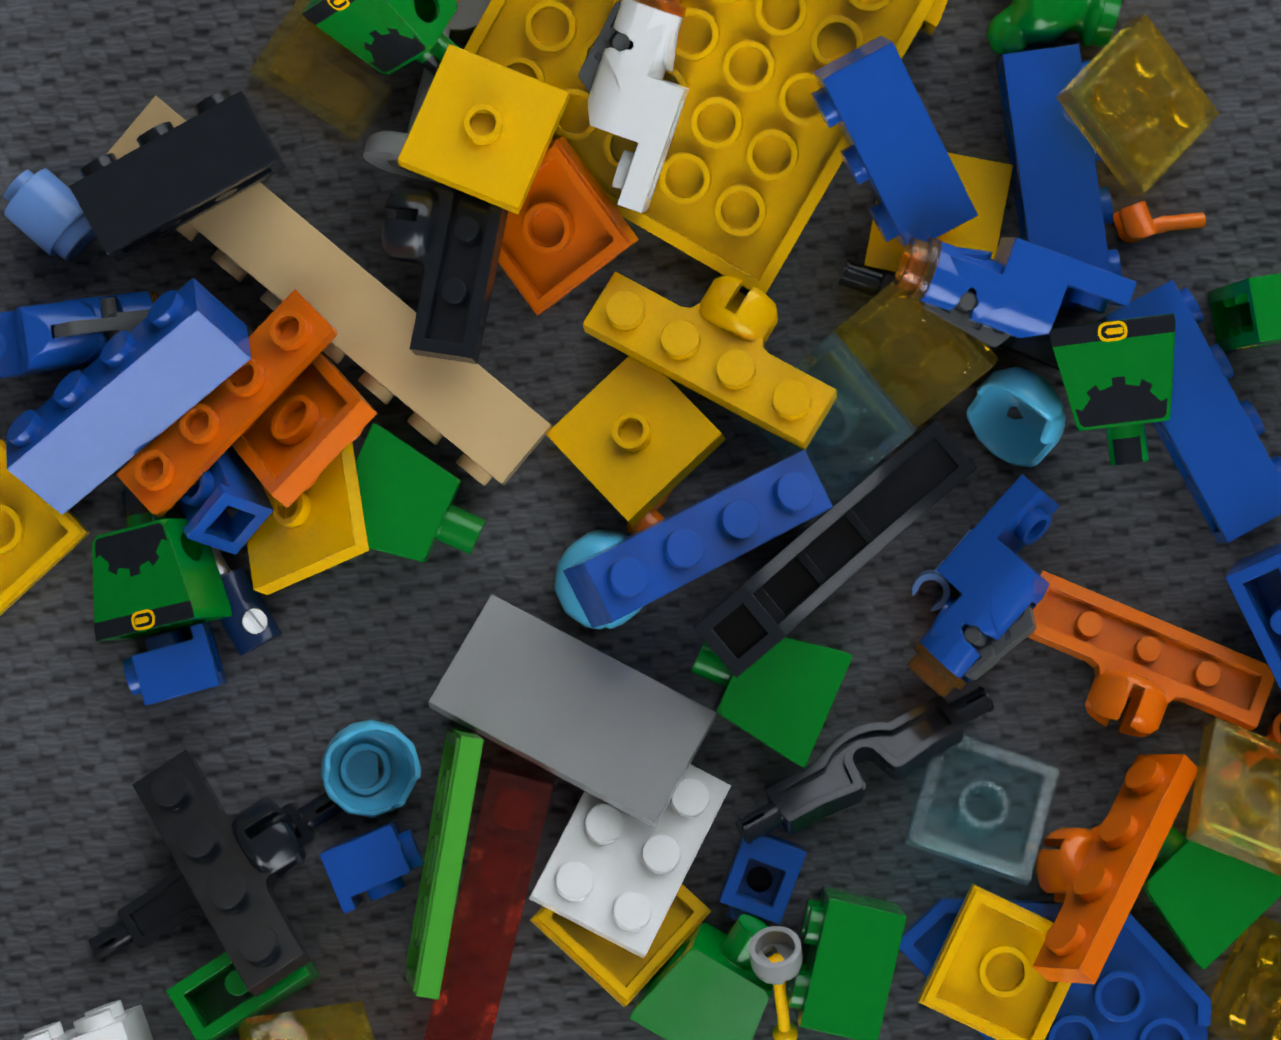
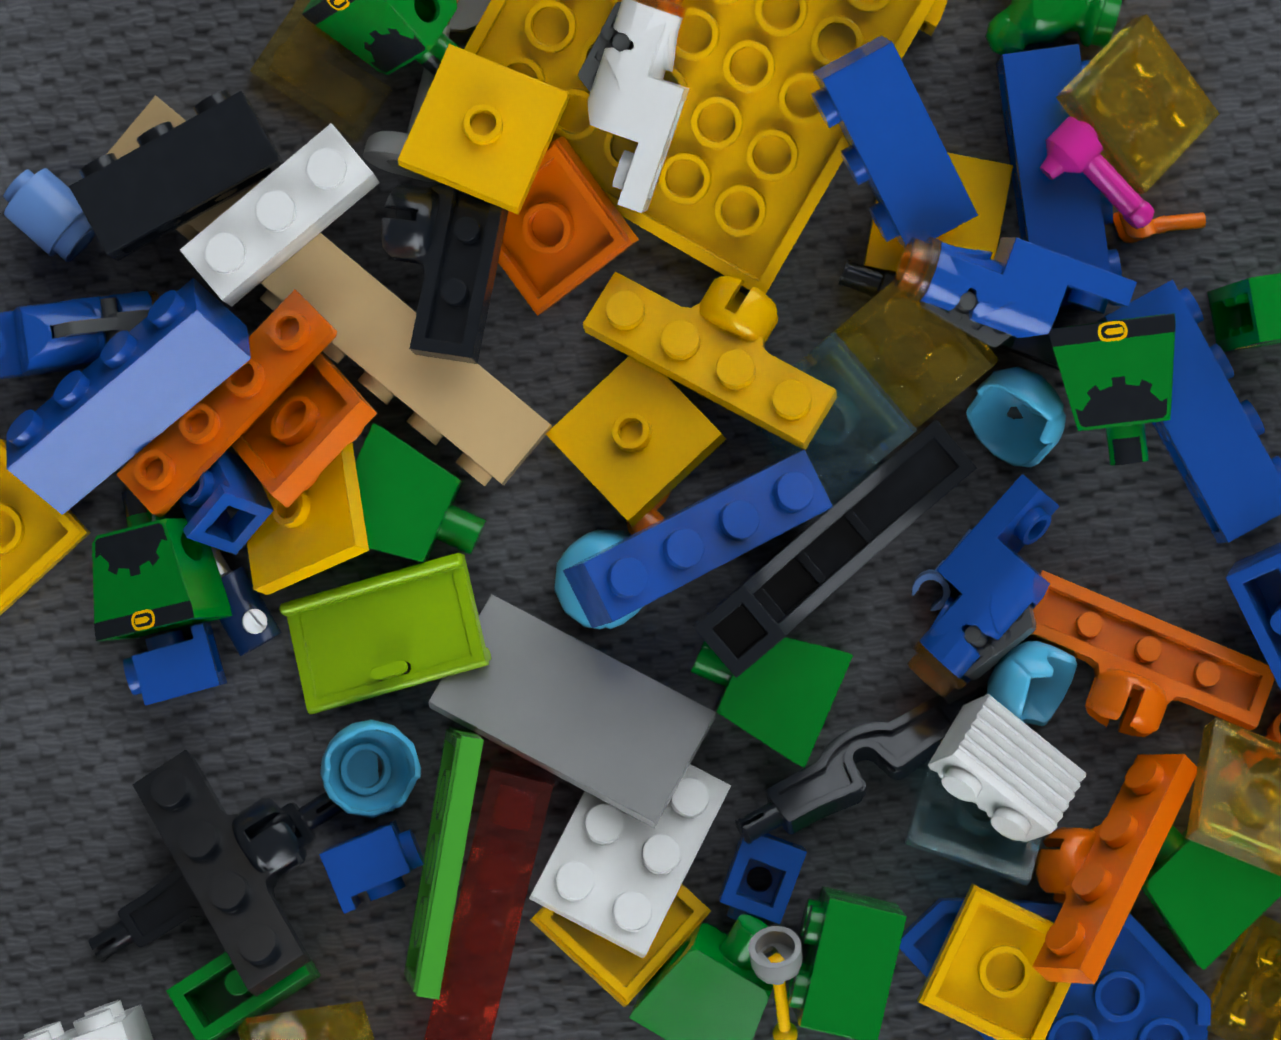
(280, 215): none -> white brick
(377, 625): none -> lime door
(1006, 770): none -> white brick
(1032, 680): none -> medium azure hair
(1077, 149): none -> dark pink piece

